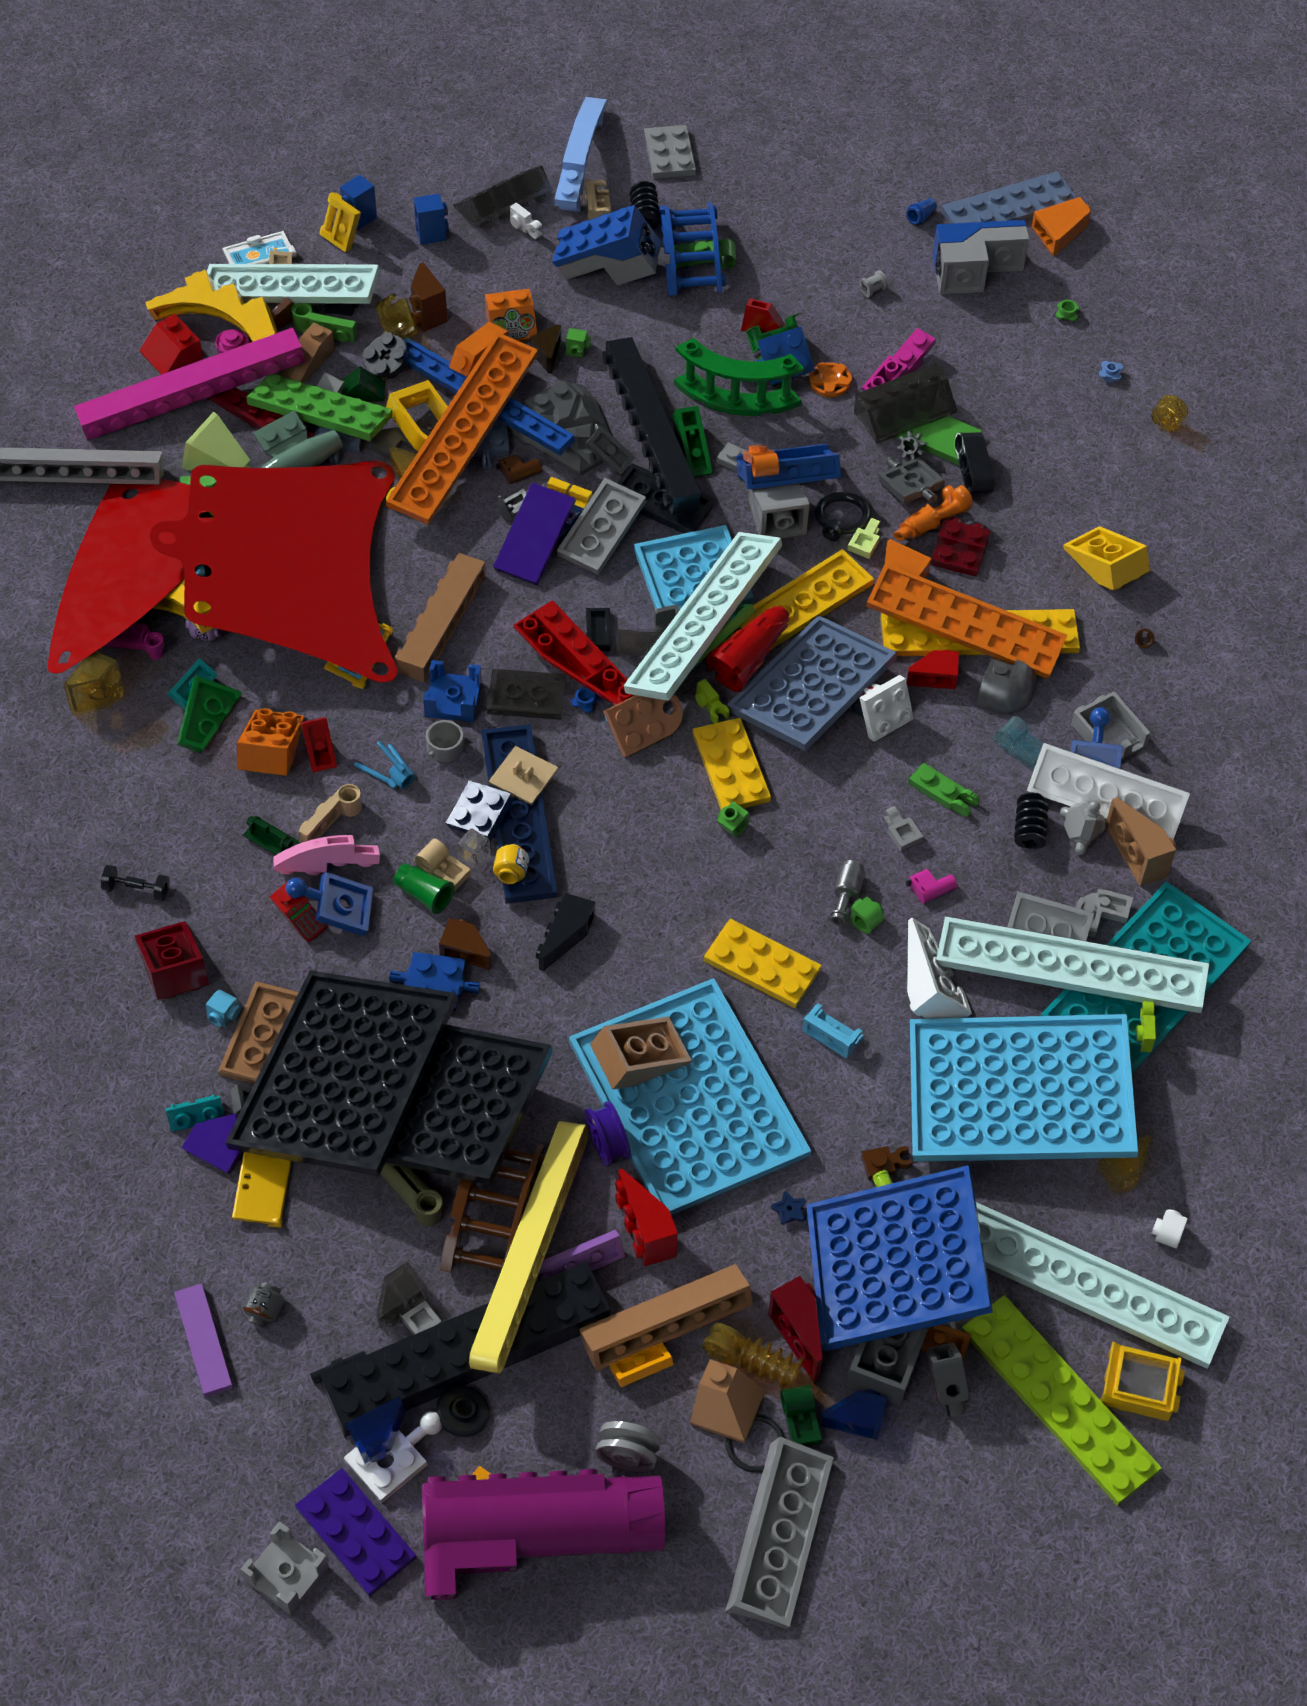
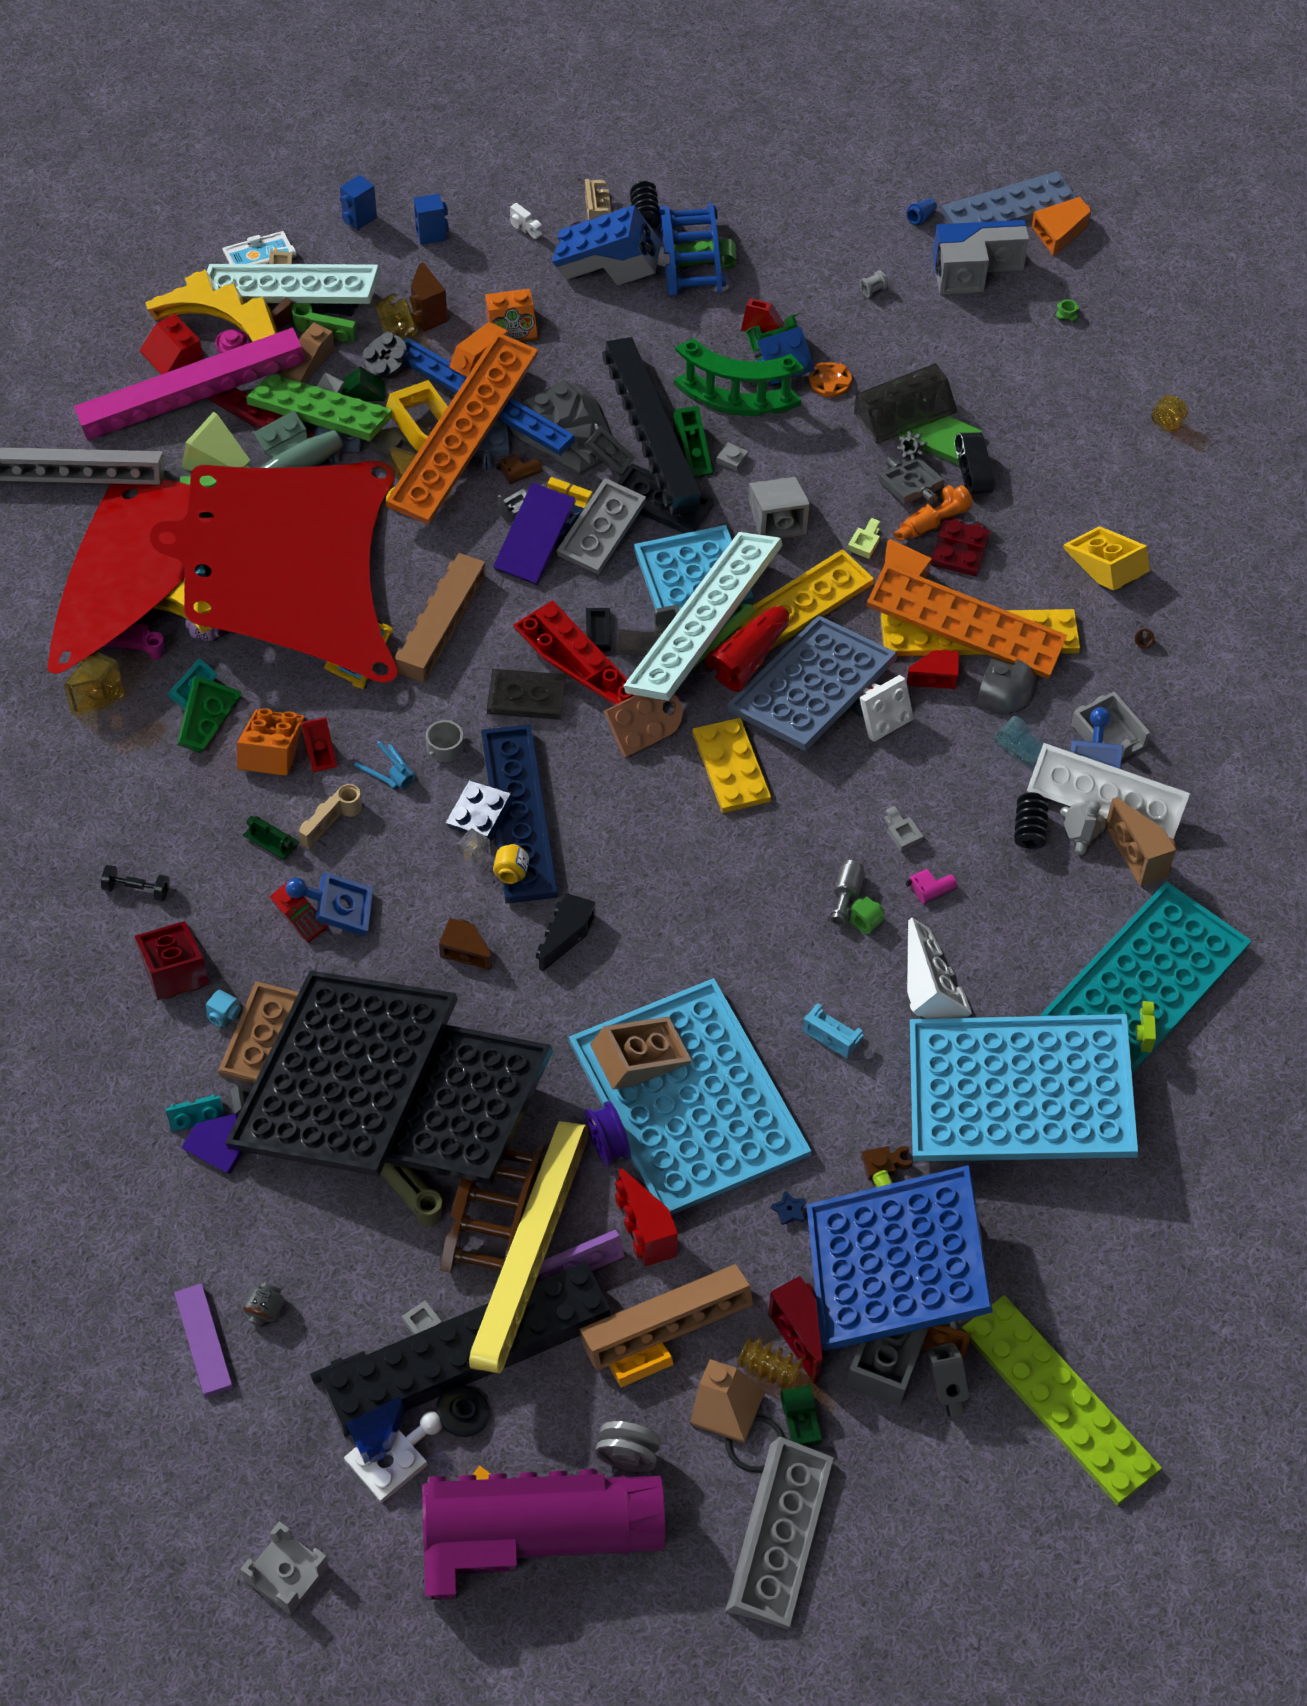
(264, 1194): yellow door -> none
(316, 853): bright pink slope -> none
(345, 222): yellow plate -> none
(355, 1532): dark purple plate -> none
(399, 1294): clear smoke slope -> none
(424, 887): green plant -> none
(437, 861): tan plate -> none
(437, 974): blue plate -> none
(452, 694): blue panel -> none
(498, 198): clear smoke slope -> none
(523, 775): tan piece -> none
(548, 345): dark brown slope -> none
(575, 160): light blue slope -> none
(577, 342): bright green plate -> none
(585, 693): blue plate -> none
(669, 151): light grey plate -> none
(709, 698): lime plate -> none
(724, 1344): clear yellow wheel -> none
(733, 819): bright green plate -> none
(762, 963): yellow plate -> none
(763, 460): orange plate -> none
(795, 466): blue fence -> none
(834, 529): black piece -> none
(856, 1414): clear blue slope -> none
(904, 361): dark pink slope -> none
(943, 790): bright green hinge -> none
(1049, 917): light grey plate -> none
(1073, 964): light aqua plate -> none
(1100, 1288): light aqua plate -> none
(1105, 905): light grey plate -> none
(1110, 371): medium blue plate -> none
(1124, 1173): clear yellow slope -> none
(1142, 1382): yellow window -> none
(1170, 1228): white plate -> none

